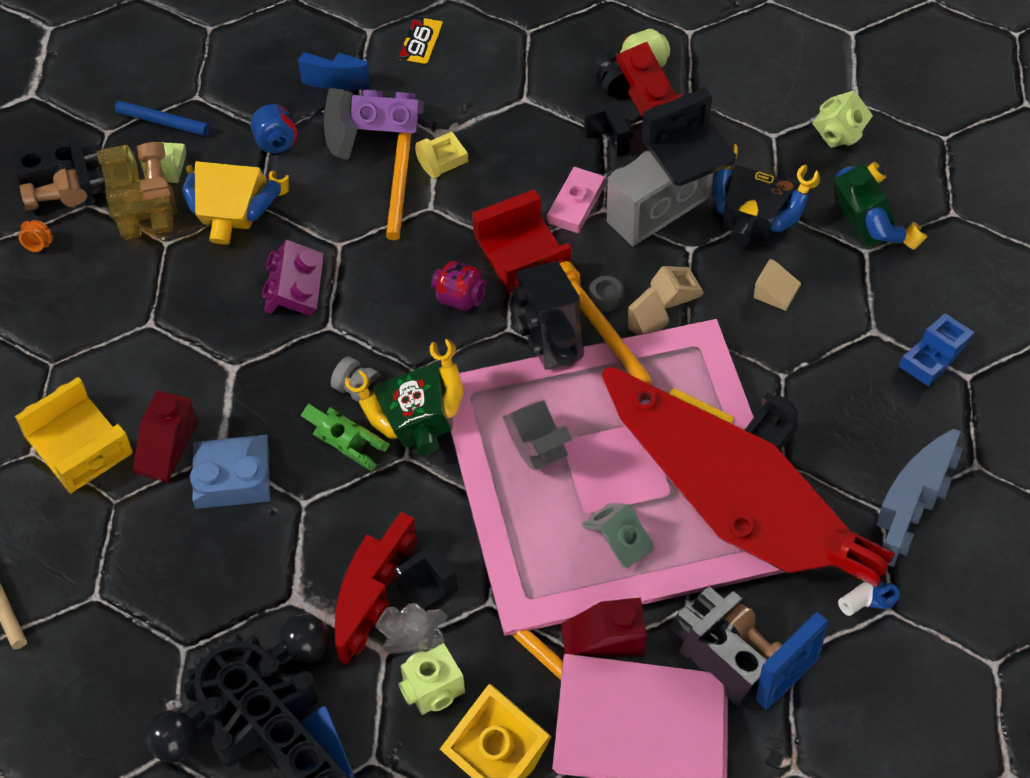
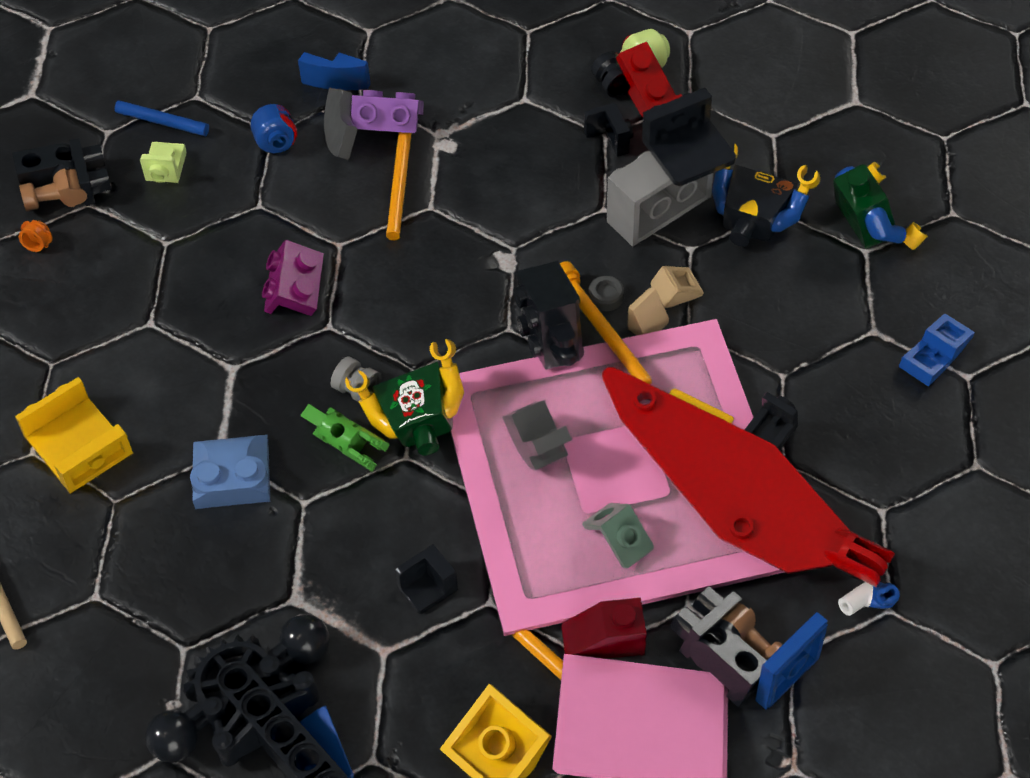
(135, 198): clear yellow hips -> none
(164, 435): dark red slope -> none
(229, 196): yellow torso -> none
(364, 586): red slope -> none
(411, 629): clear hips -> none
(420, 40): sticker -> none
(431, 679): yellowish green brick -> none
(440, 154): light yellow tile -> none
(459, 286): magenta head -> none
(516, 237): red panel -> none
(576, 200): bright pink plate -> none
(776, 286): tan slope -> none
(842, 119): yellowish green brick -> none
(918, 489): sand blue slope -> none

